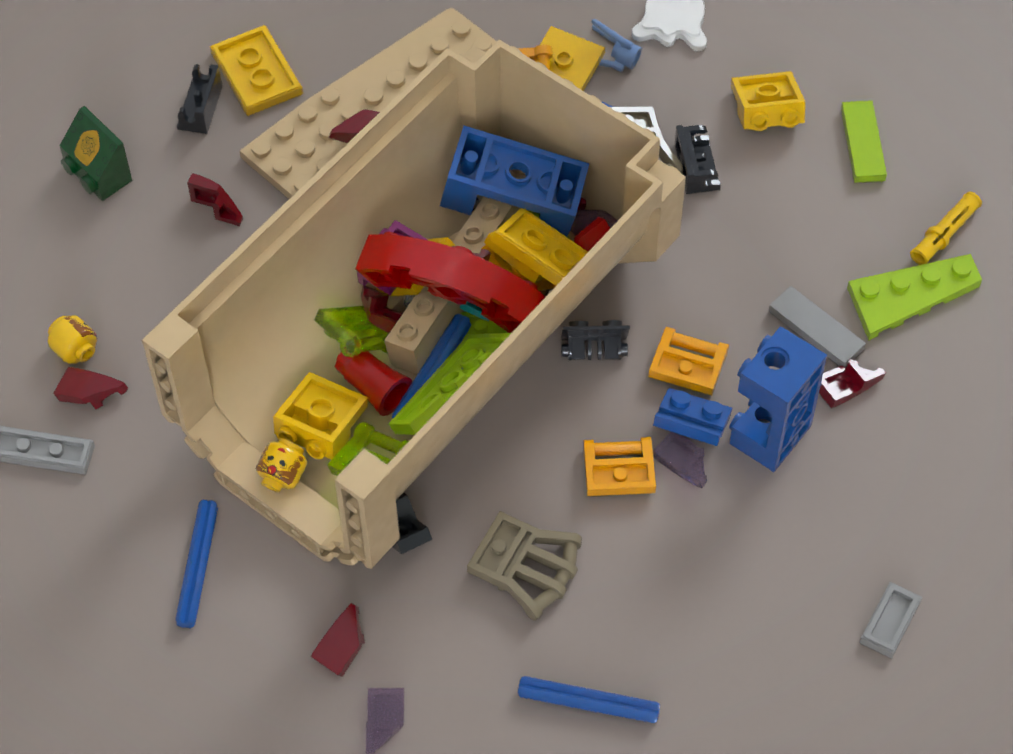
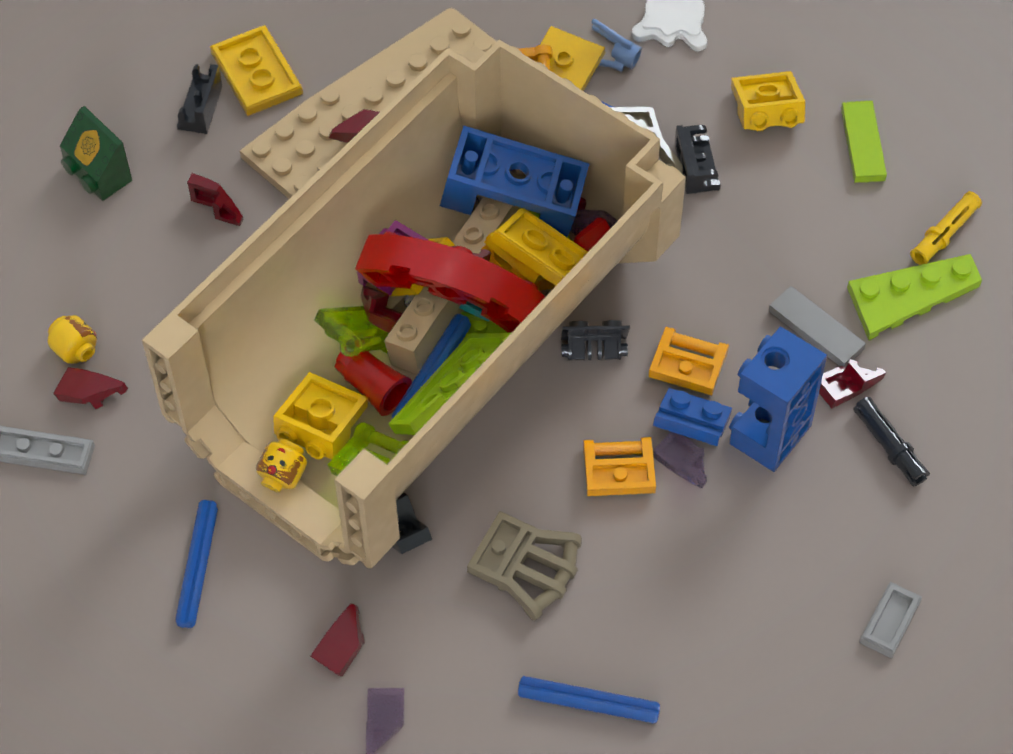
(899, 451): none -> black pin

